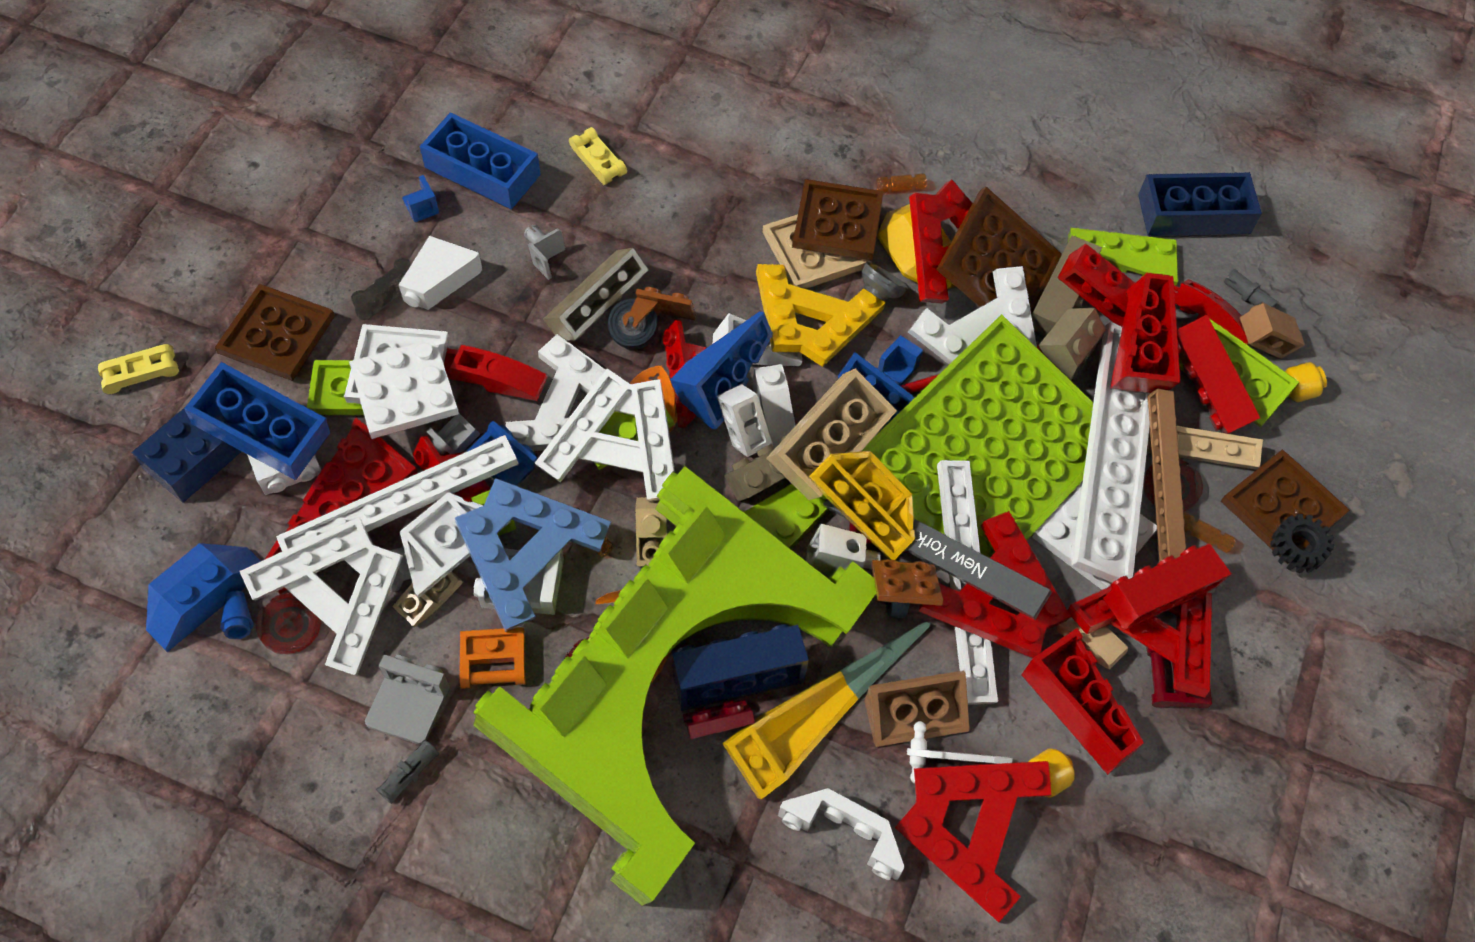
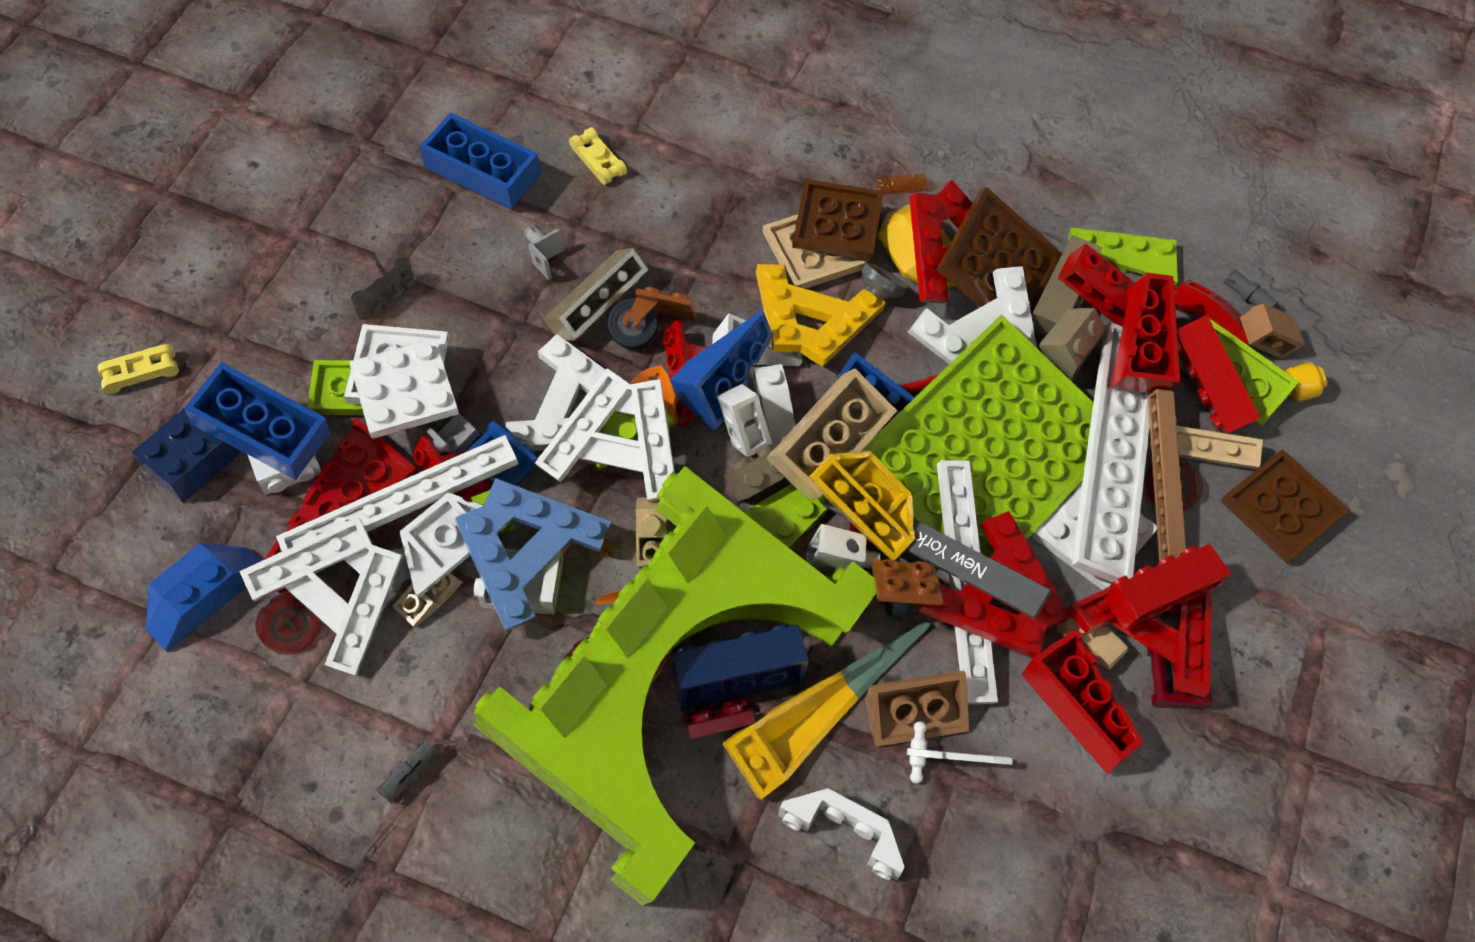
(236, 617): blue cone -> none
(275, 332): reddish brown plate -> none
(407, 699): light grey bracket -> none
(421, 203): blue panel -> none
(438, 272): white slope -> none
(492, 647): orange plate -> none
(494, 372): red slope -> none
(900, 360): blue panel -> none
(972, 866): red plate -> none
(1060, 769): yellow head -> none
(1199, 204): dark blue brick -> none
(1208, 533): clear orange axle -> none
(1312, 533): black tyre -> none

